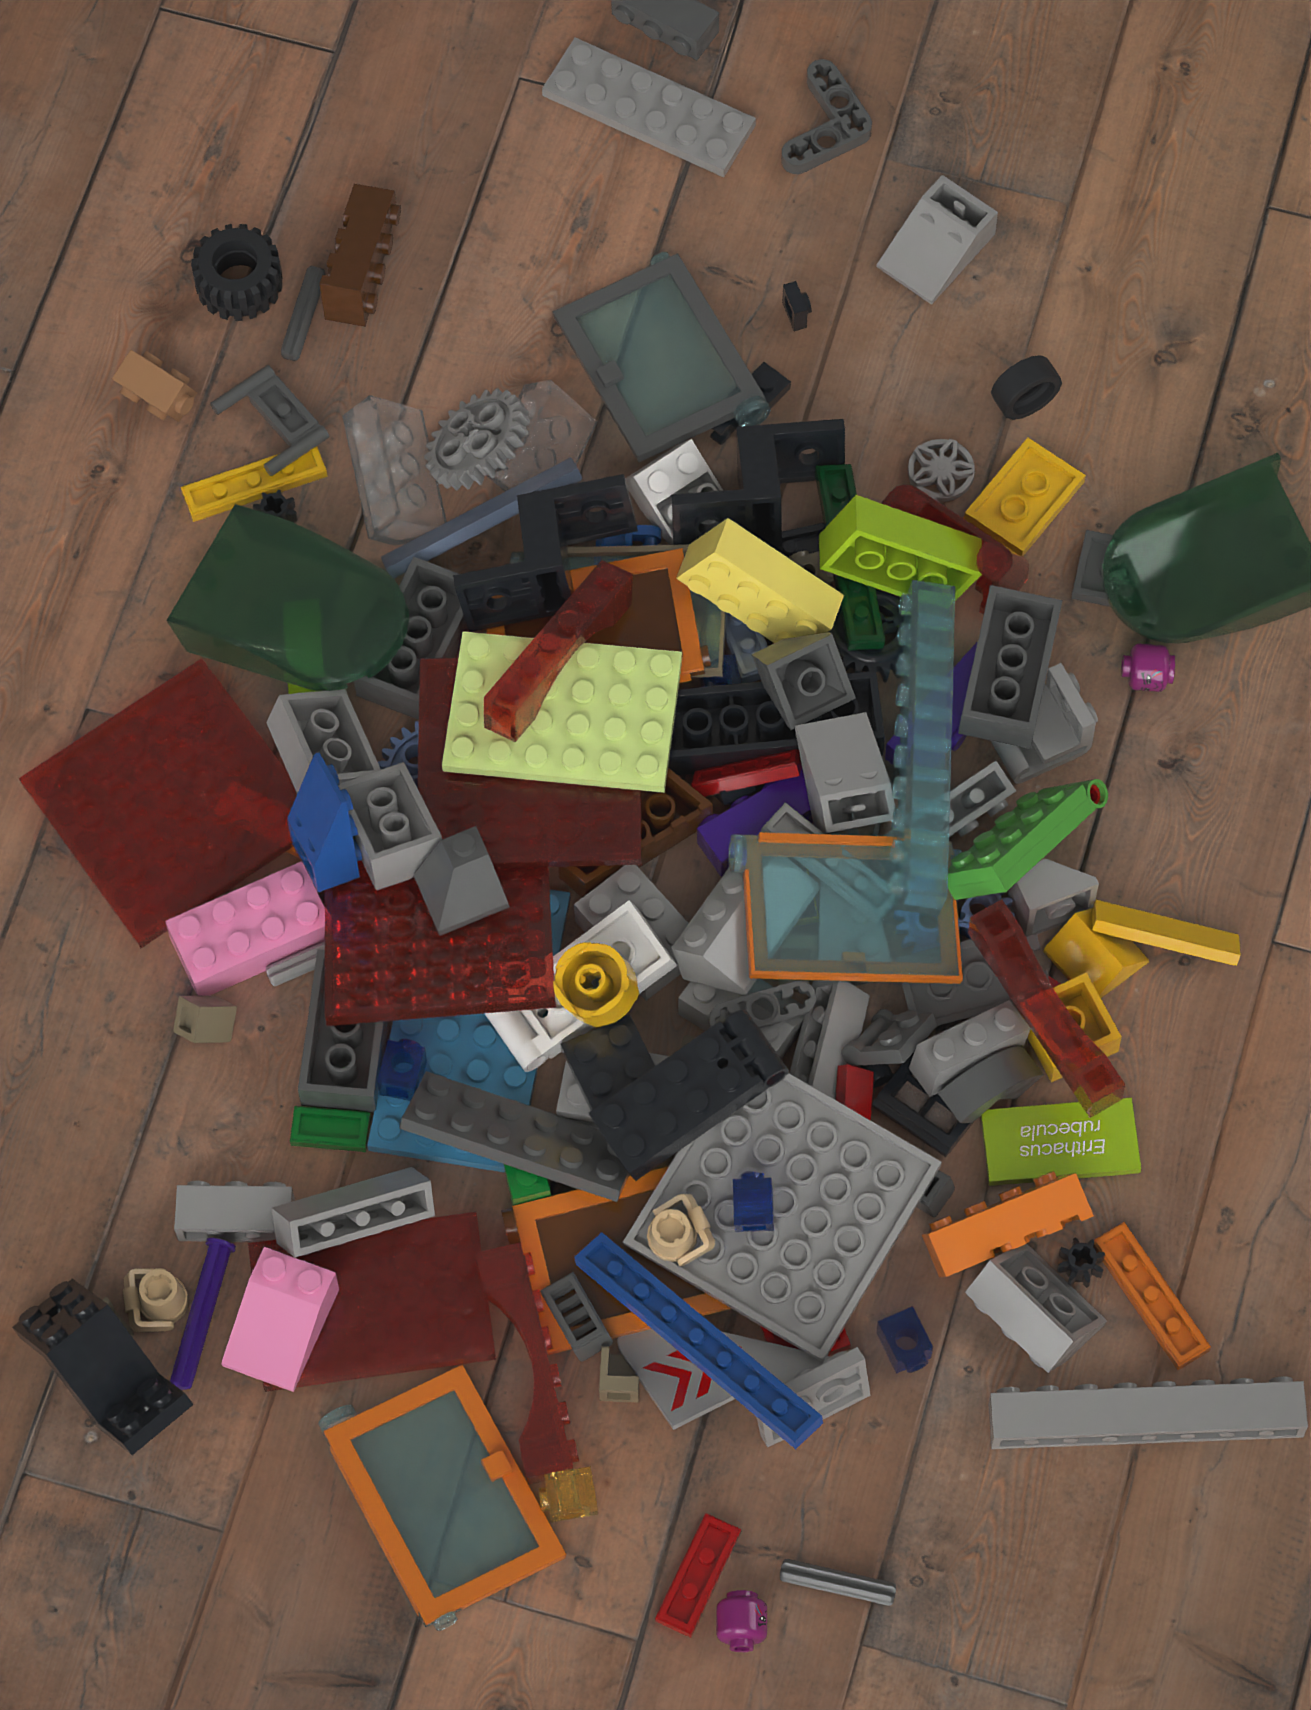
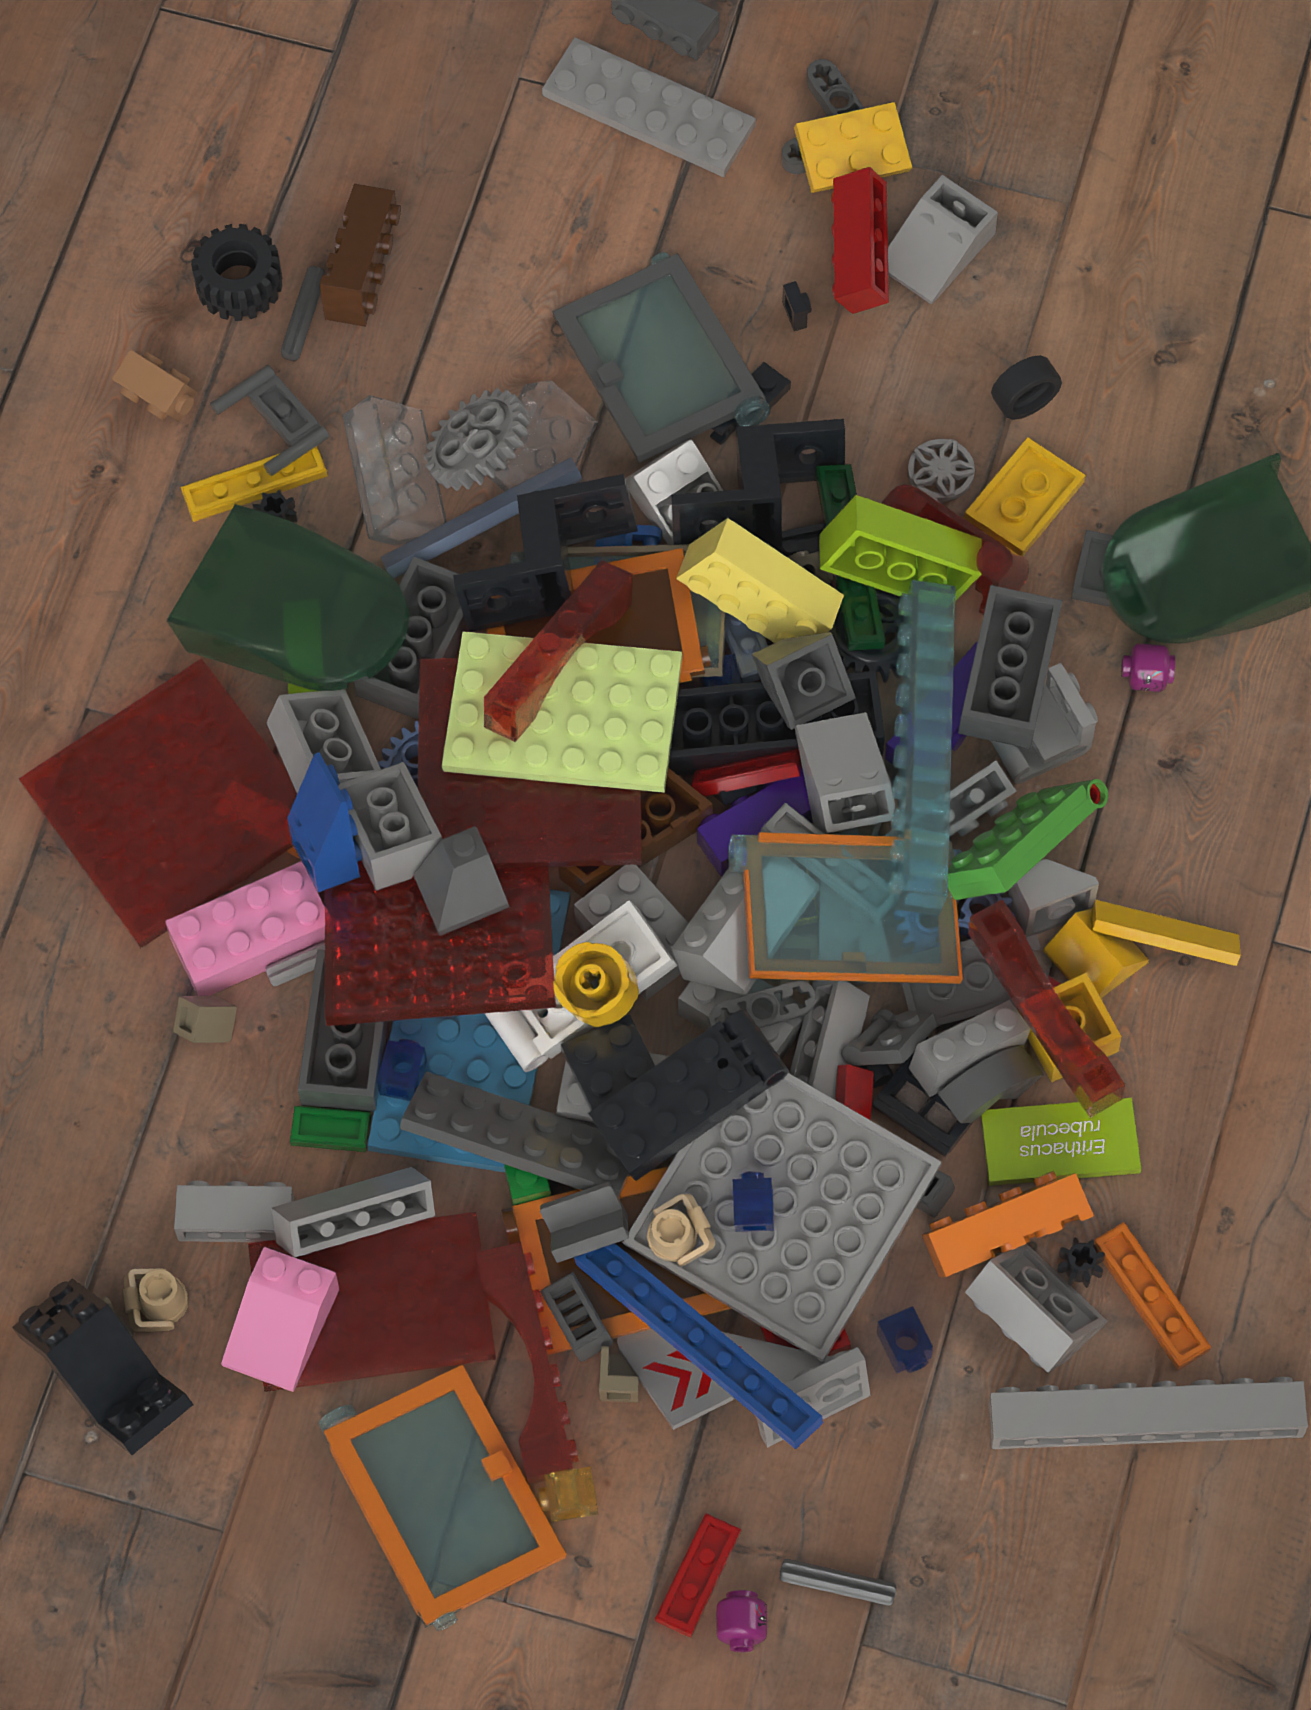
(201, 1312): dark purple axle -> none
(585, 1221): none -> dark grey panel
(851, 143): none -> yellow plate
(860, 240): none -> red brick

